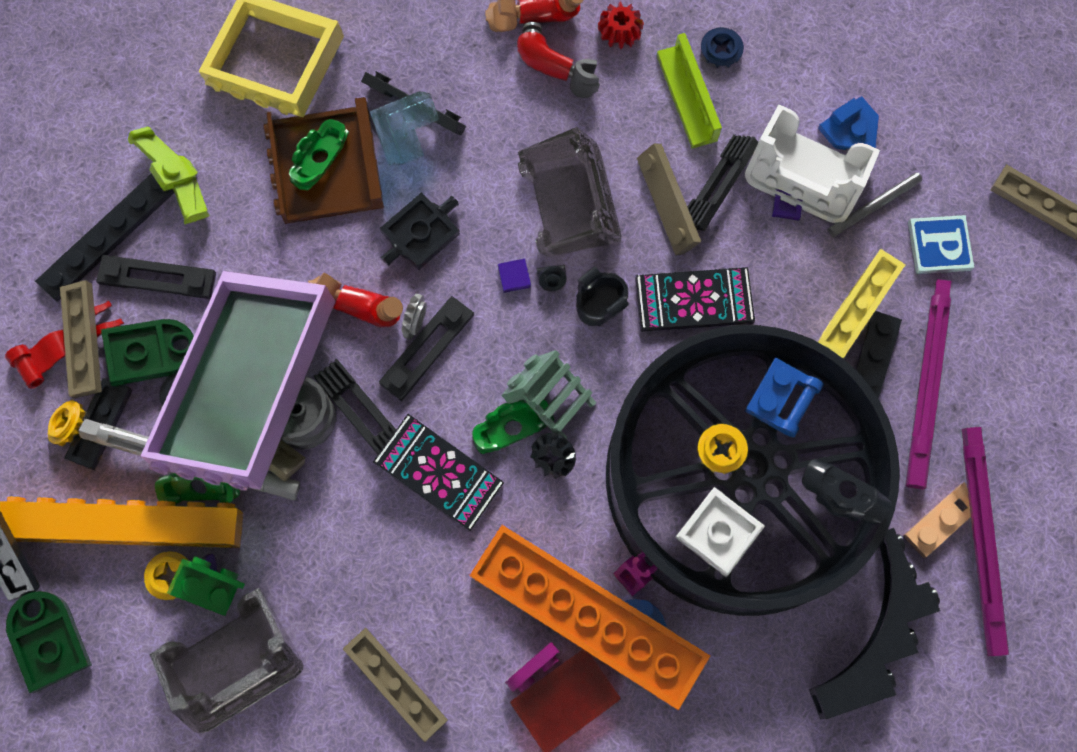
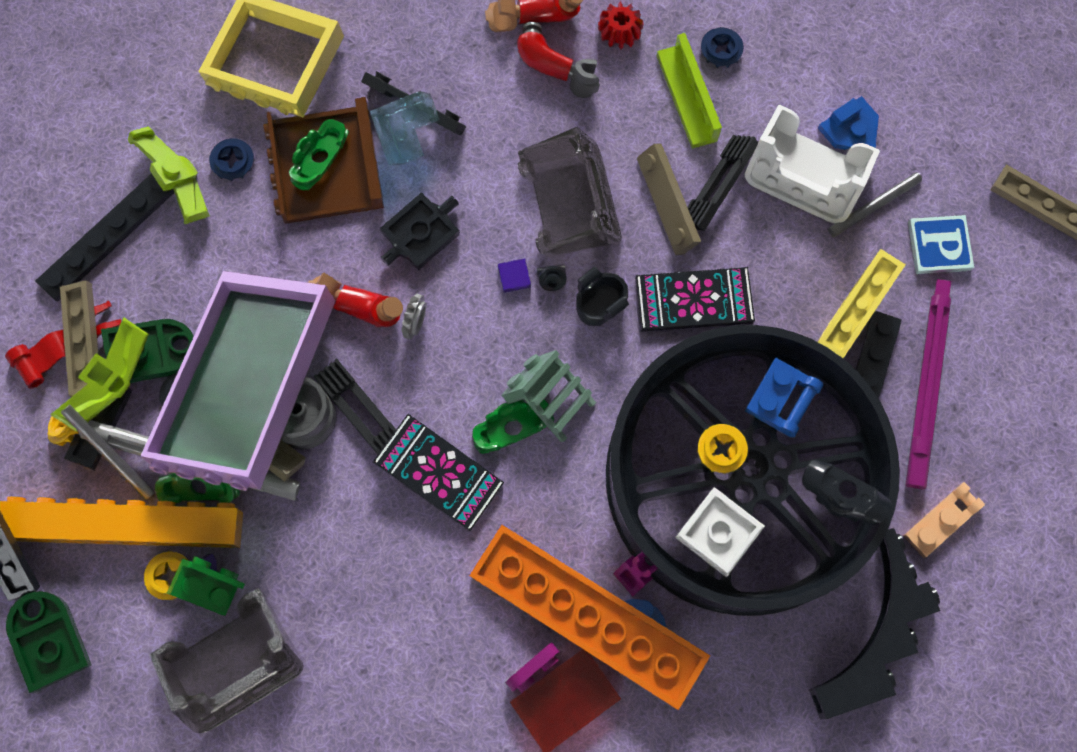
(107, 377): none -> lime plate
(107, 452): none -> flat silver bar
(116, 272): black container -> none
(223, 152): none -> dark blue gear
(395, 684): dark tan plate -> none
(399, 378): black container -> none
(560, 447): black gear -> none
(785, 210): dark purple tile -> none
(984, 542): magenta piece -> none

